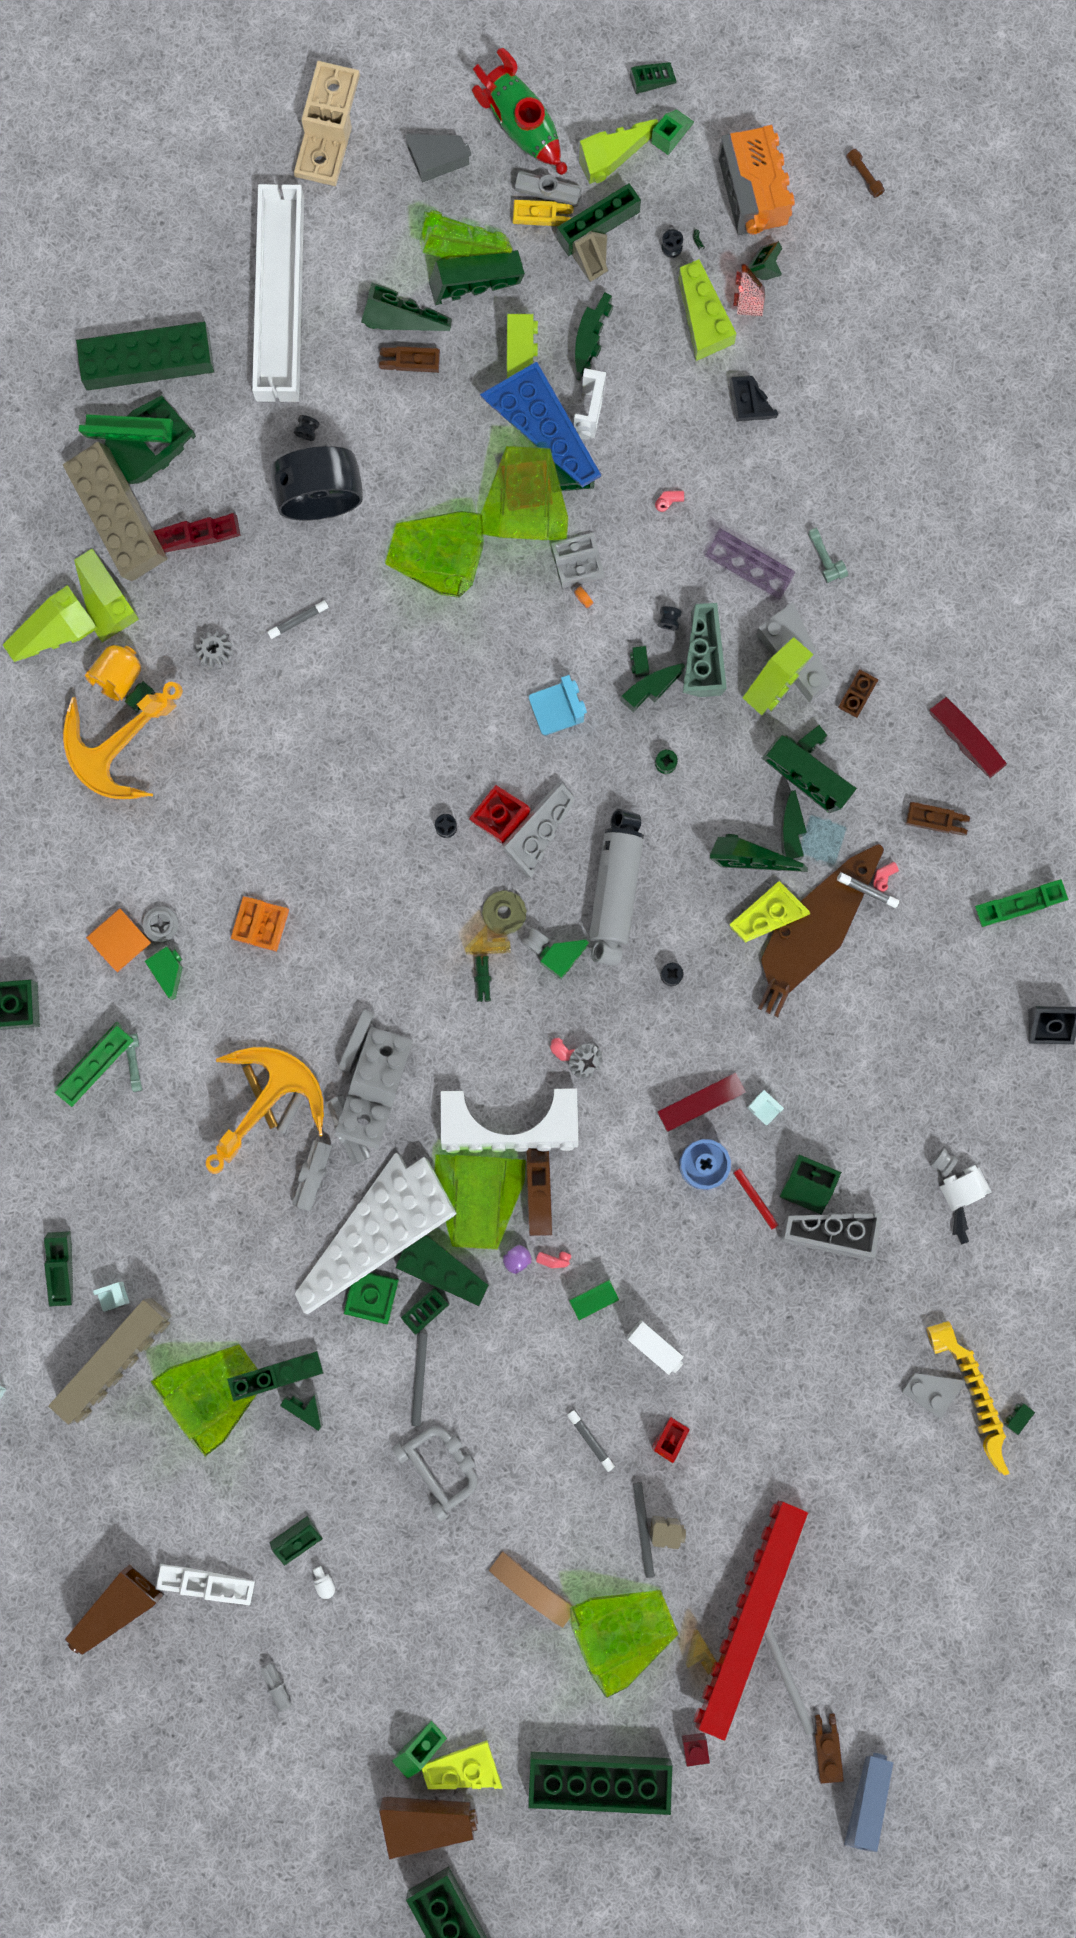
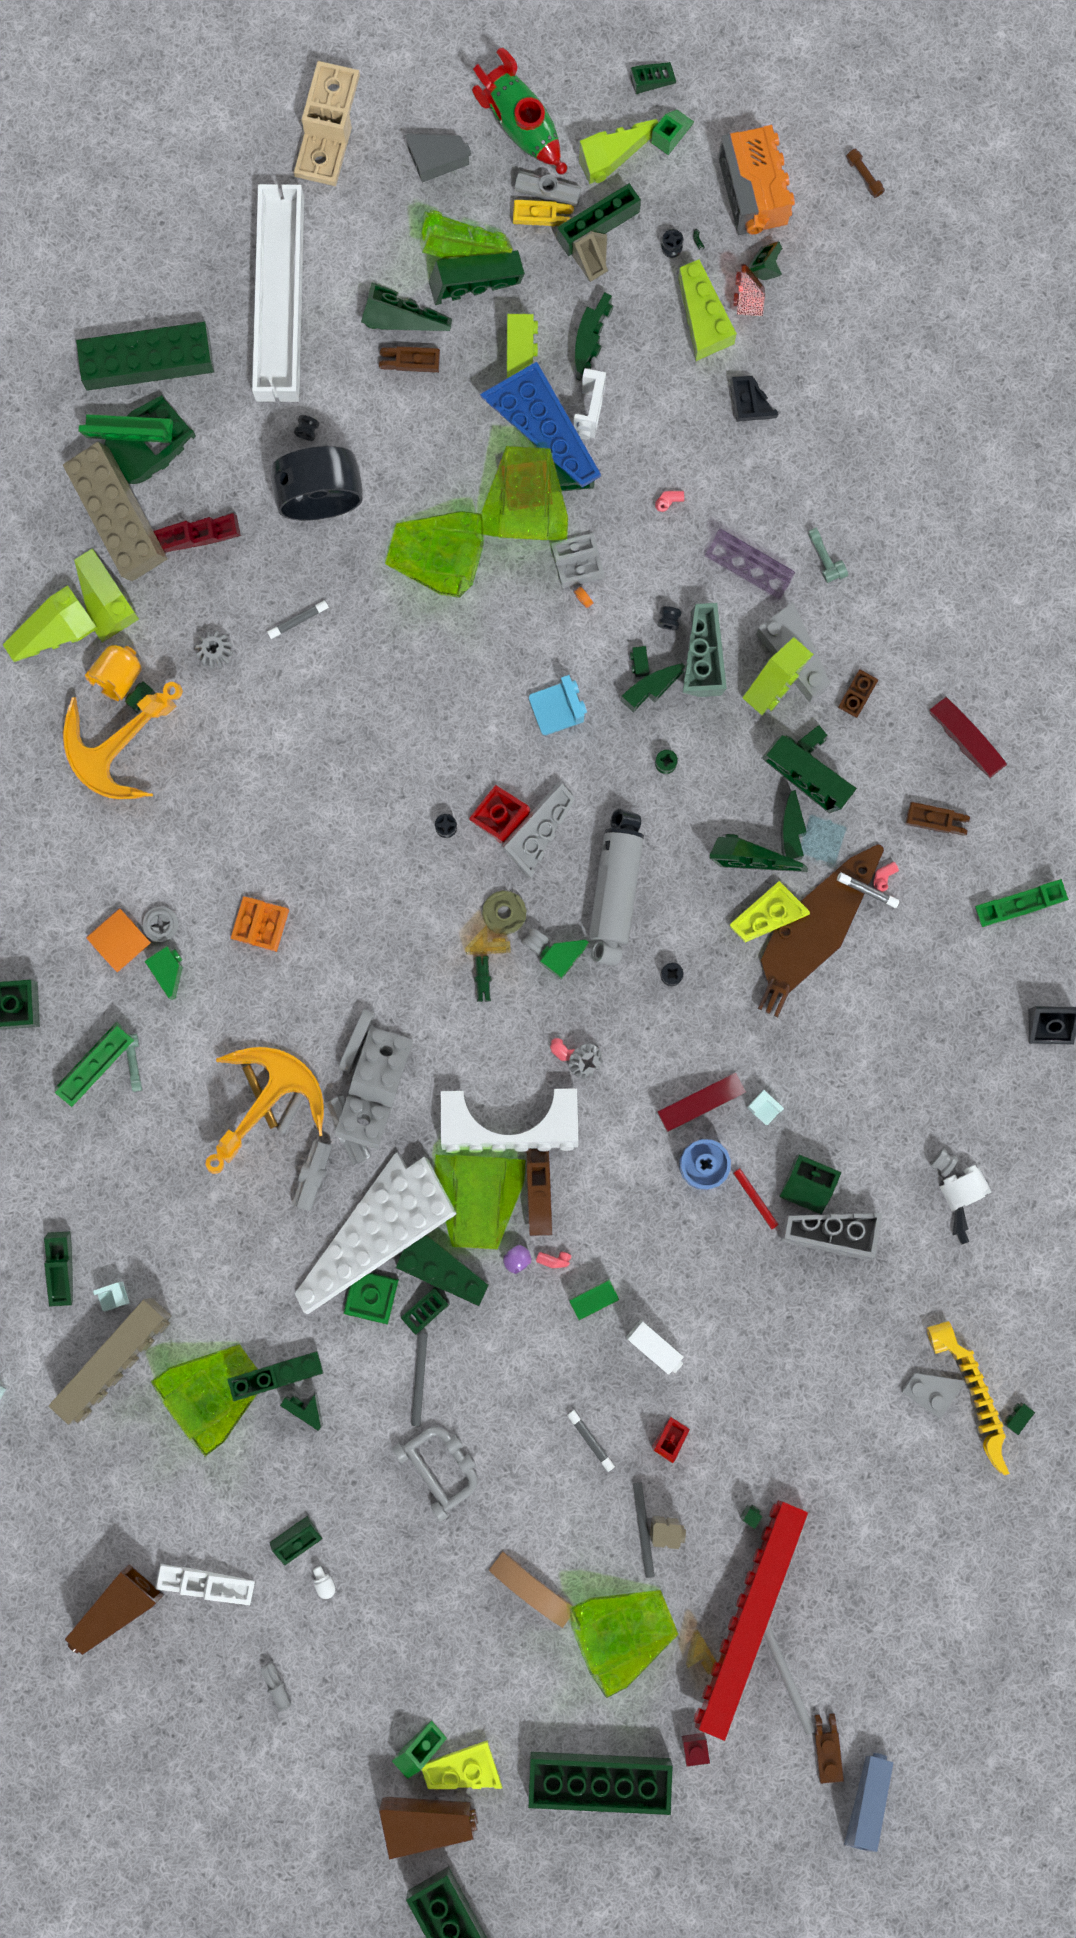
(751, 1516): none -> dark green piece

